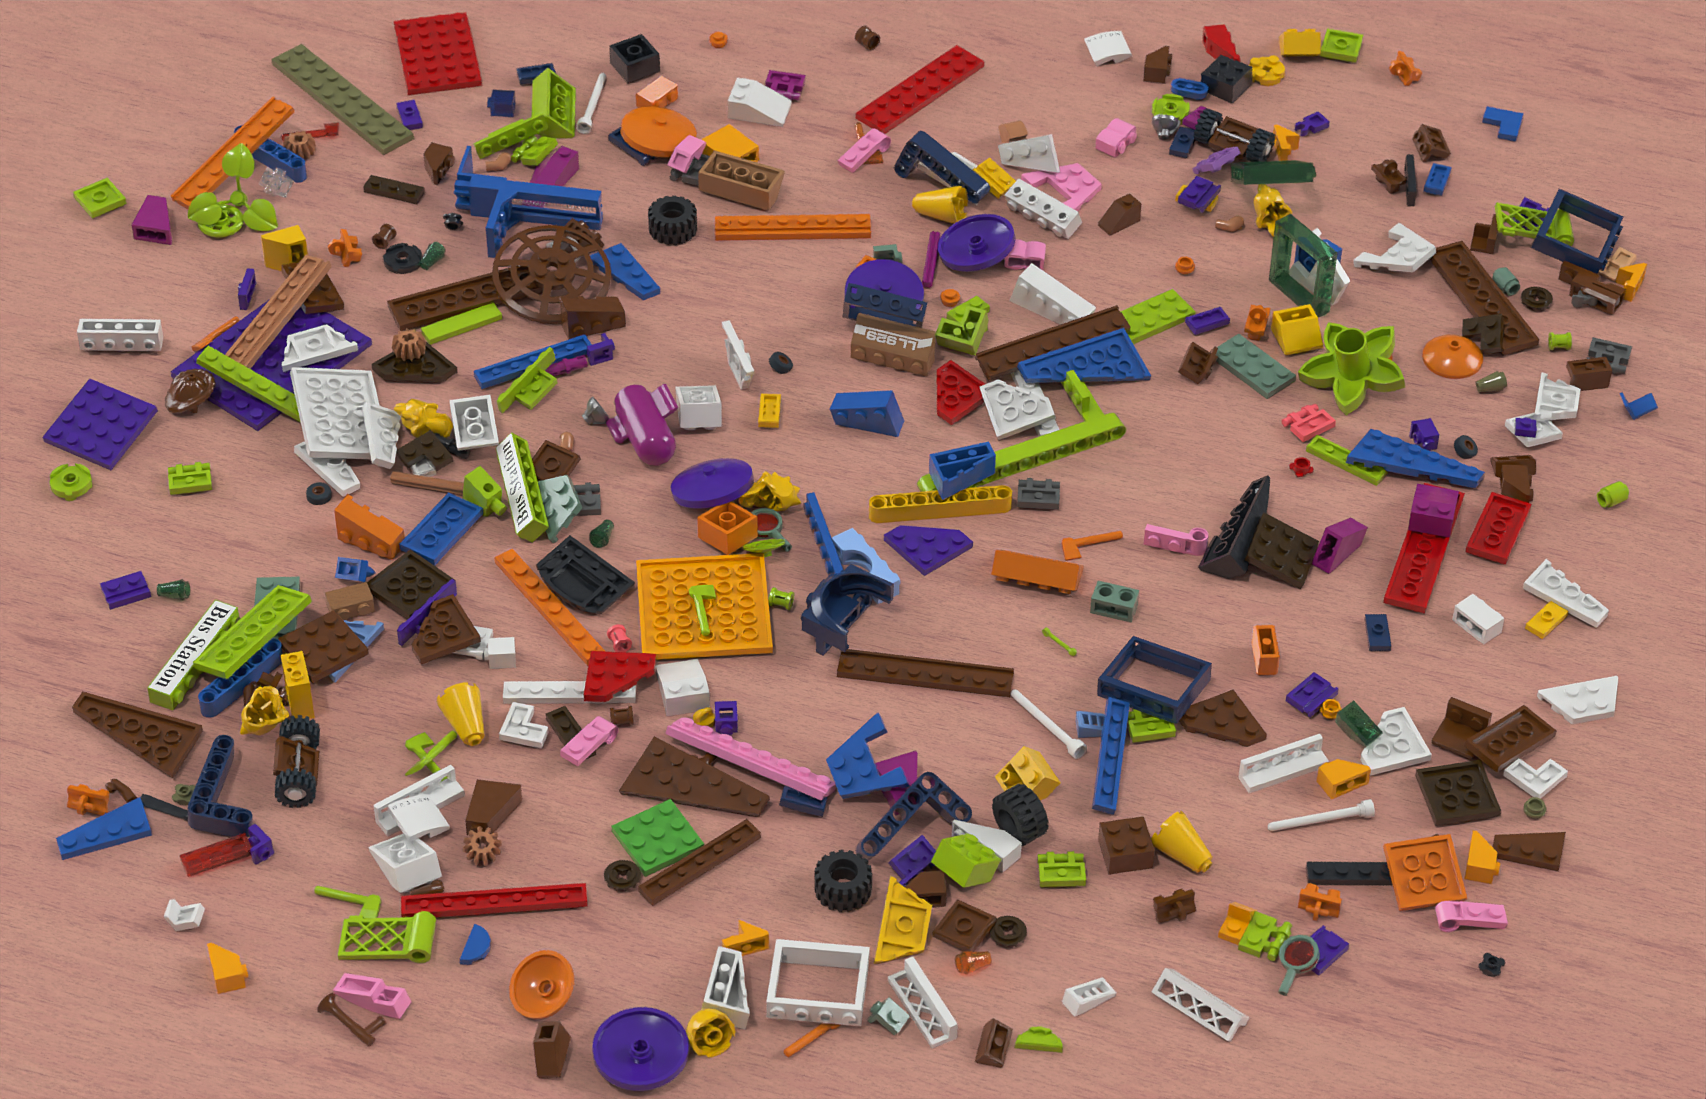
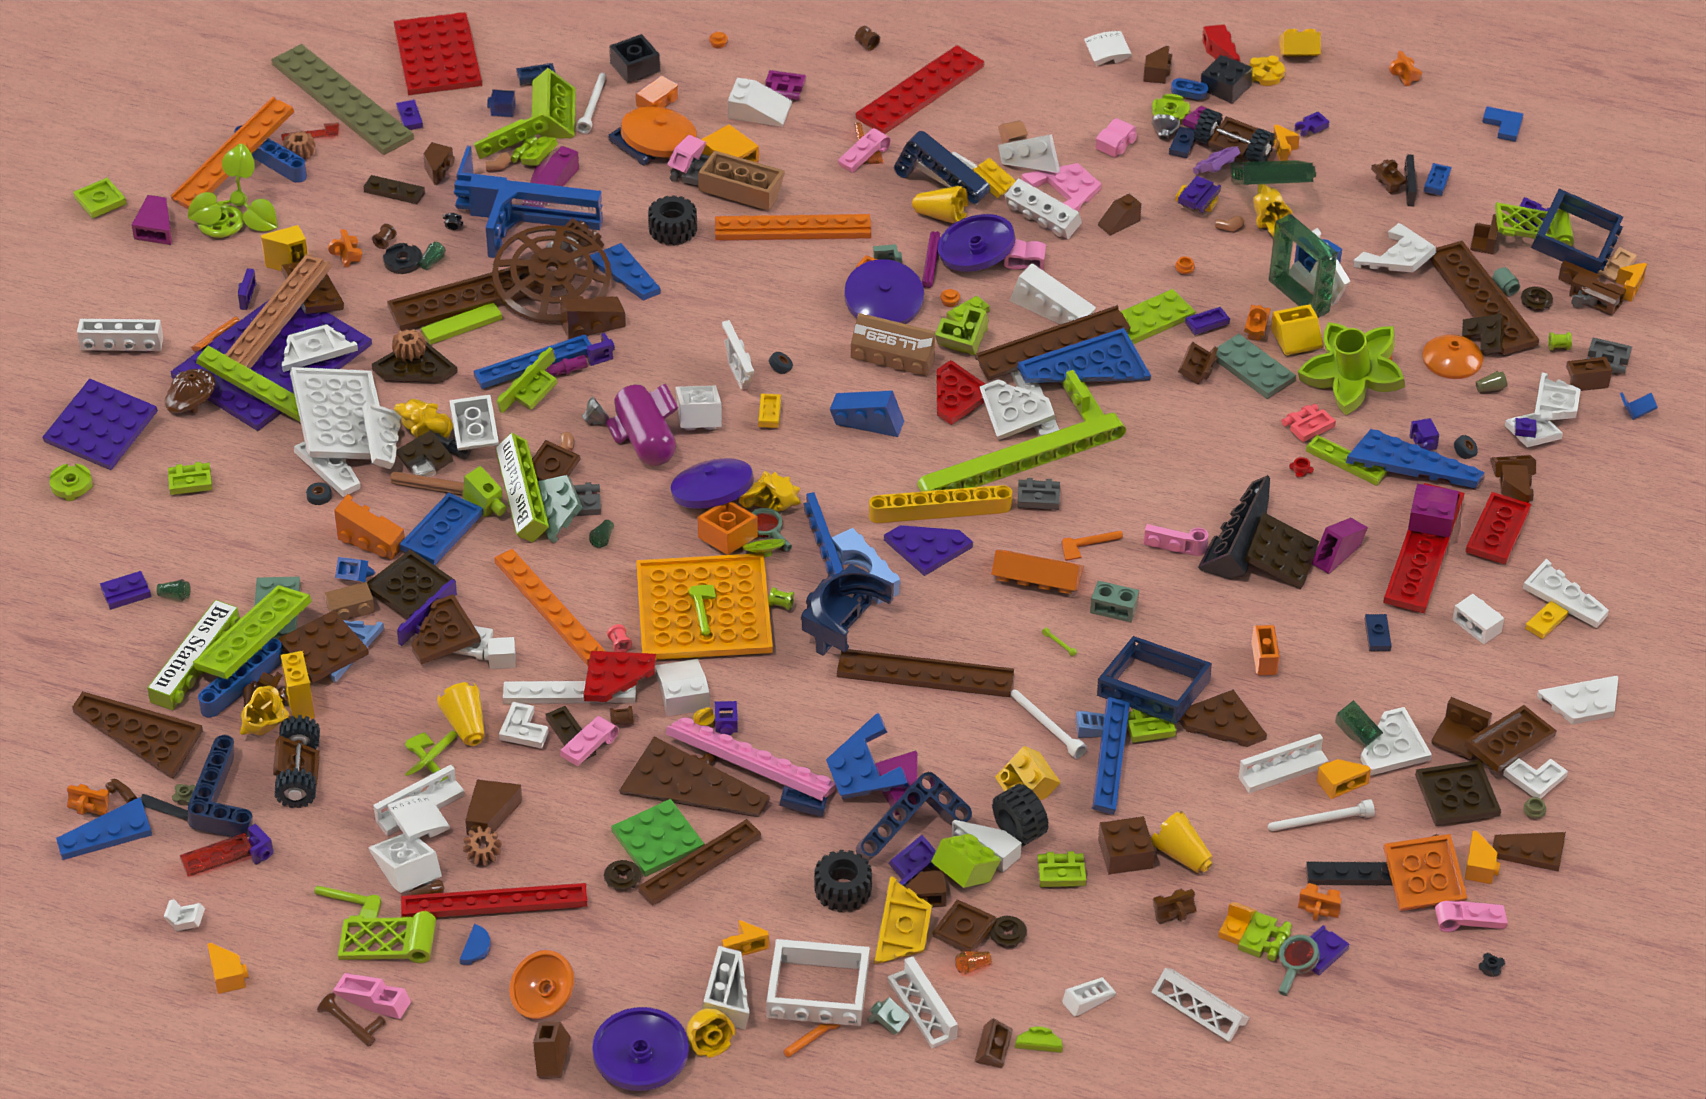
(276, 182): clear brick -> none
(582, 577): black slope -> none
(883, 306): dark blue window -> none
(961, 467): blue wedge -> none
(1311, 694): dark purple plate -> none
(1330, 708): light orange plate -> none
(1341, 45): lime plate -> none
(1430, 142): reddish brown bracket -> none
(1613, 494): lime brick -> none

